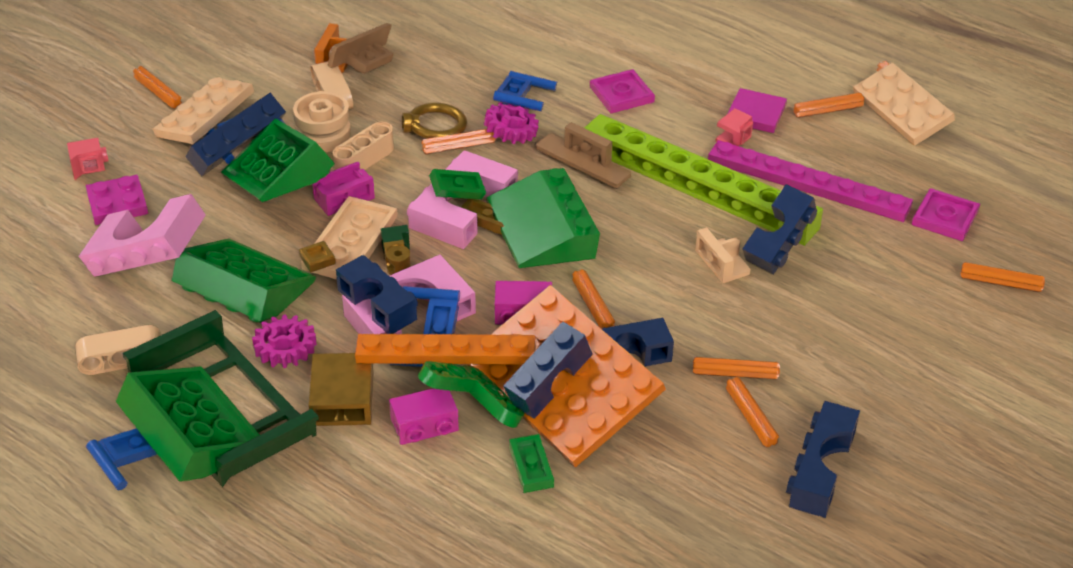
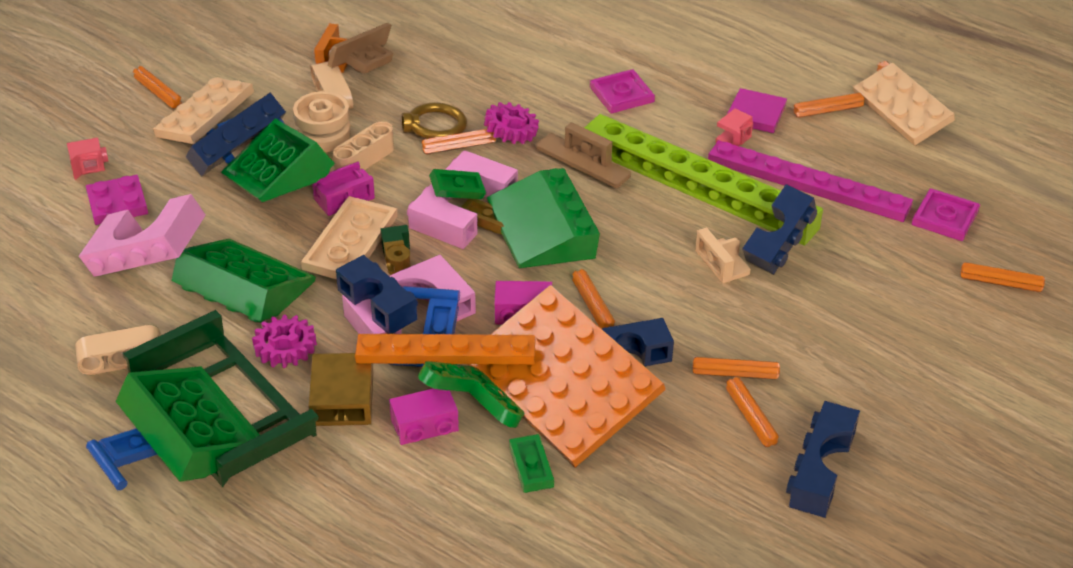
(317, 256): pearl gold tile -> none
(516, 88): blue plate -> none
(532, 383): dark blue arch -> none

